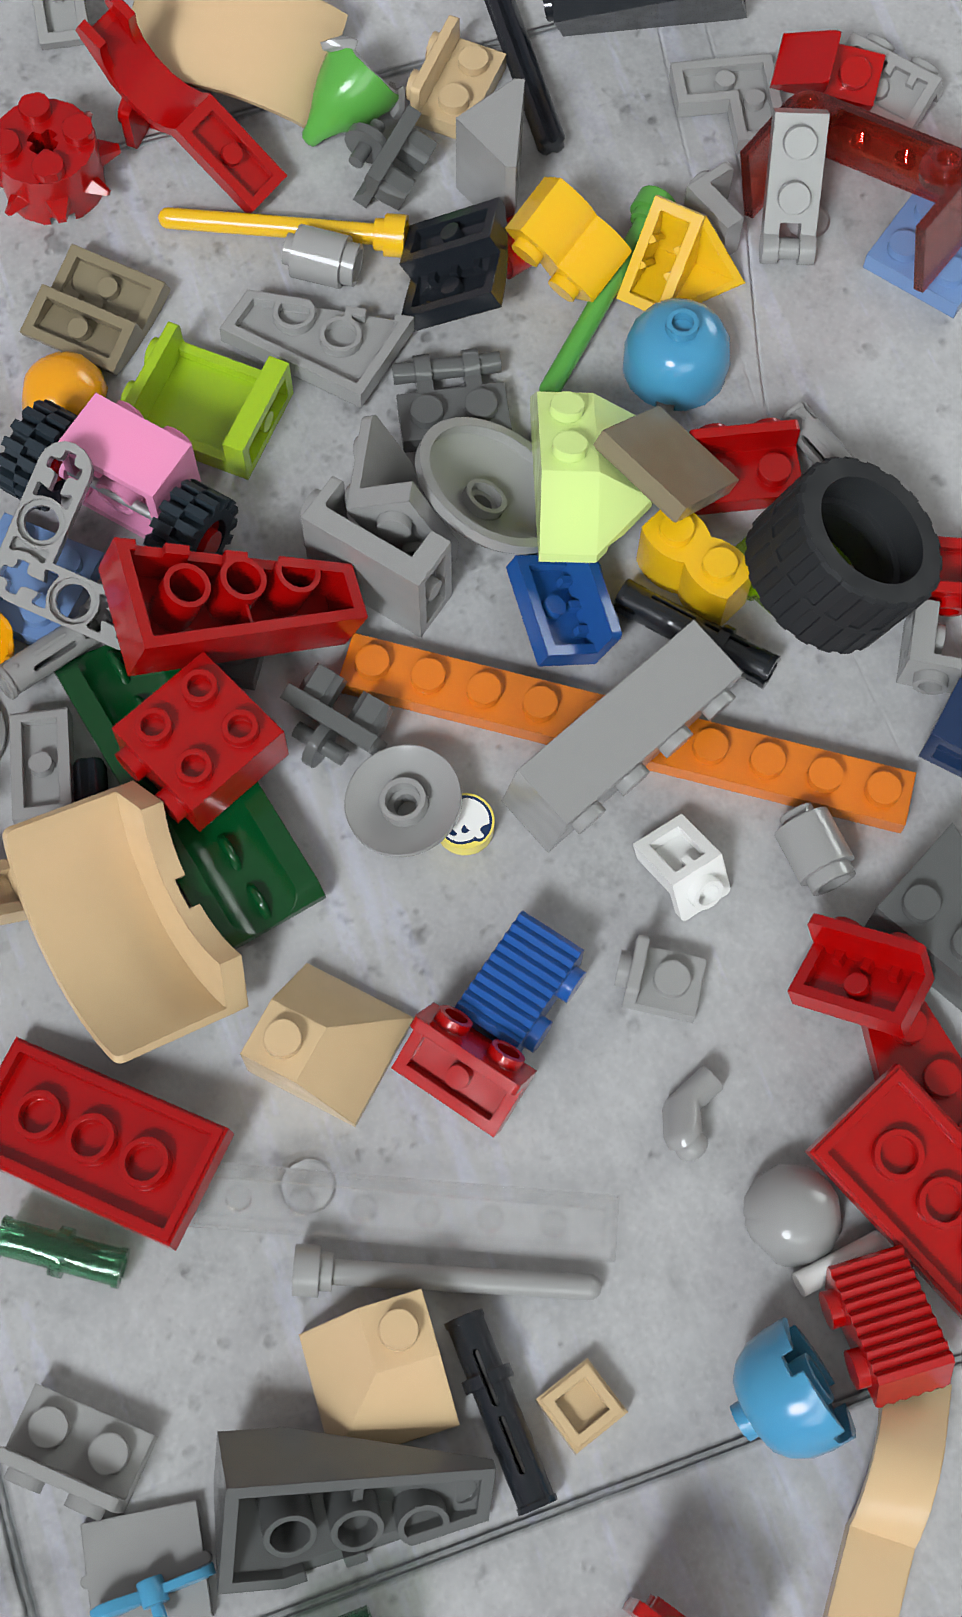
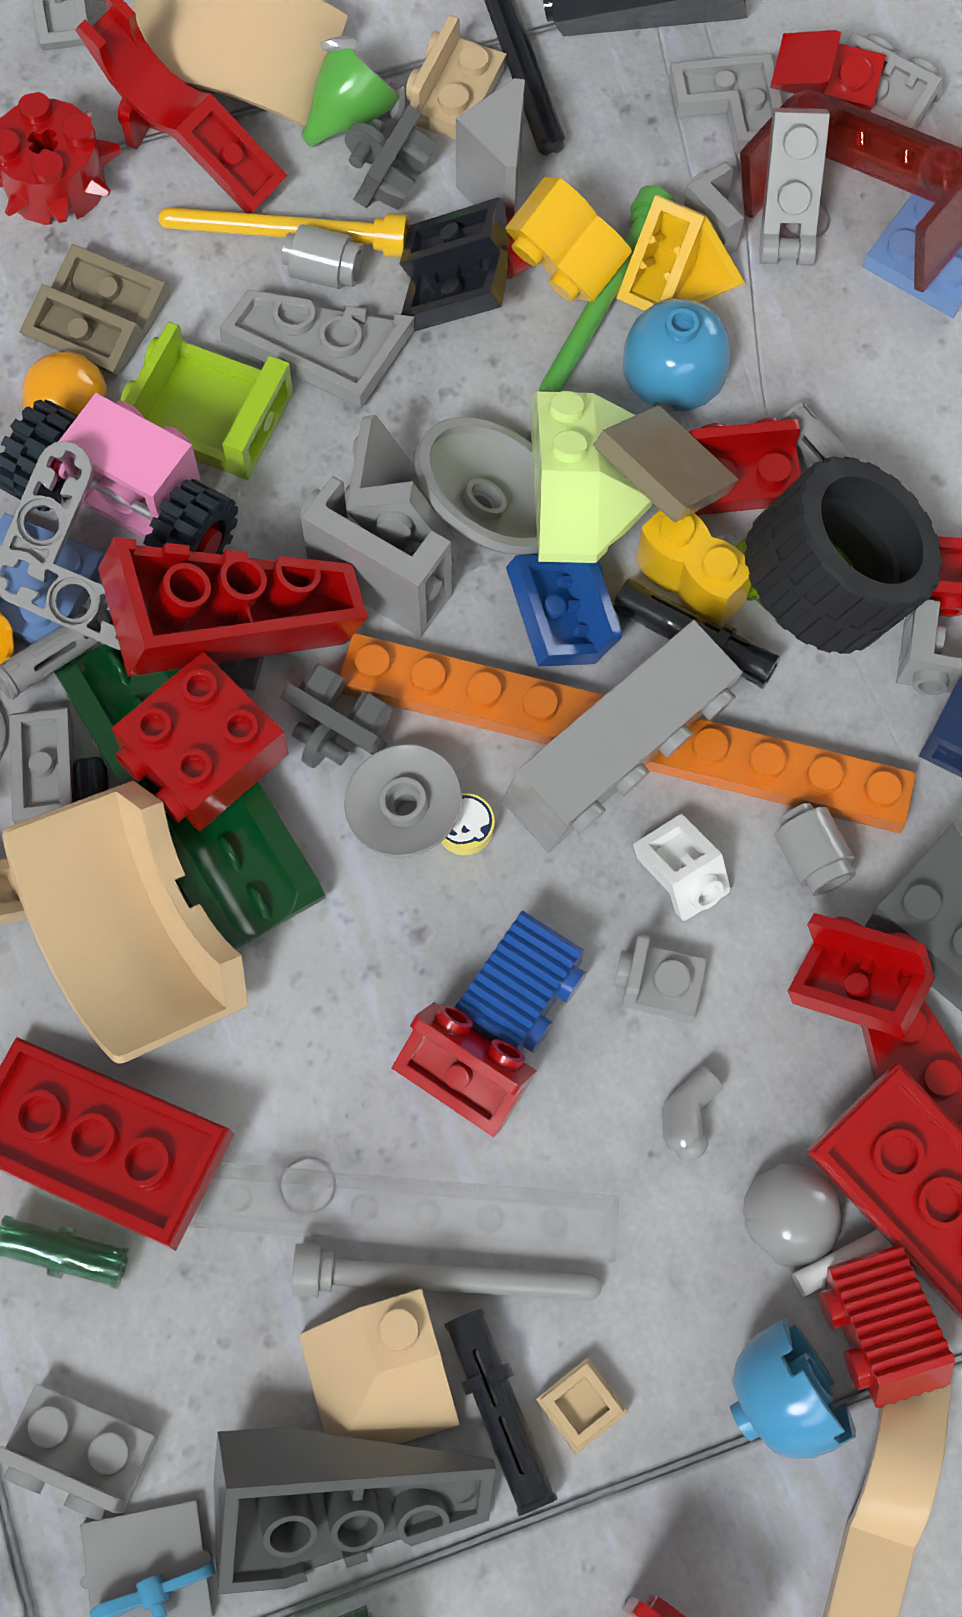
(326, 1043): tan slope -> none
(428, 406): dark grey plate -> none

